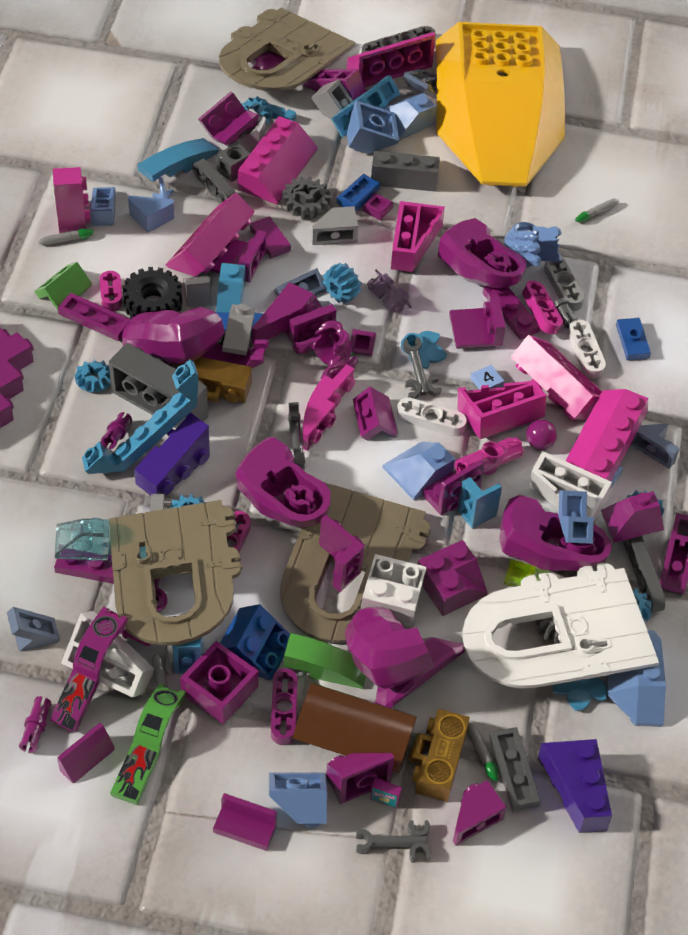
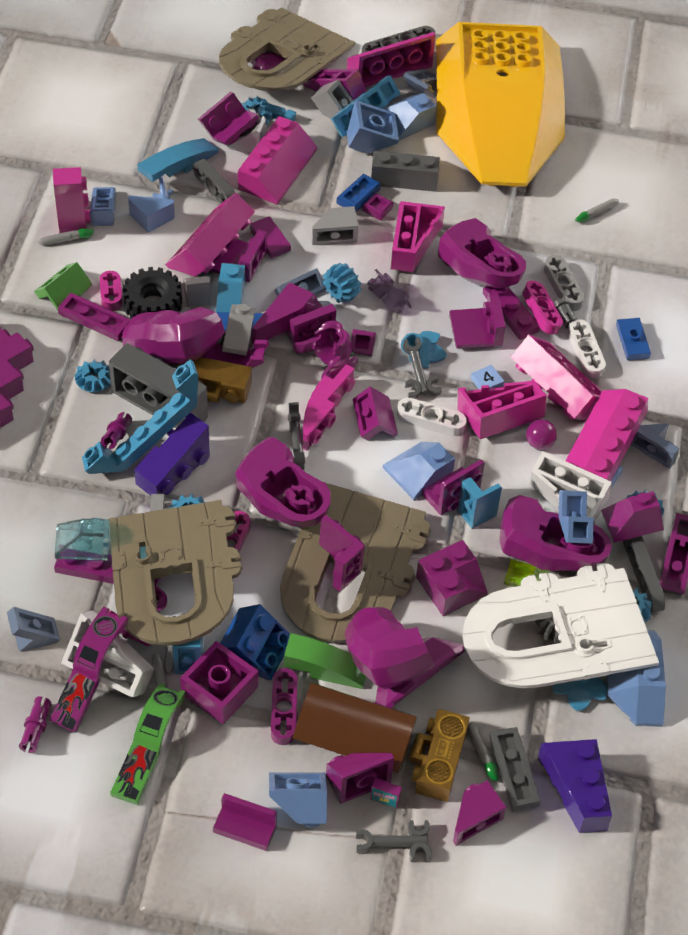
(85, 753): magenta slope -> none
(231, 160): dark grey brick -> none
(306, 197): dark grey gear -> none
(395, 587): white slope -> none
(492, 455): dark pink piece -> none
(534, 243): medium blue piece -> none

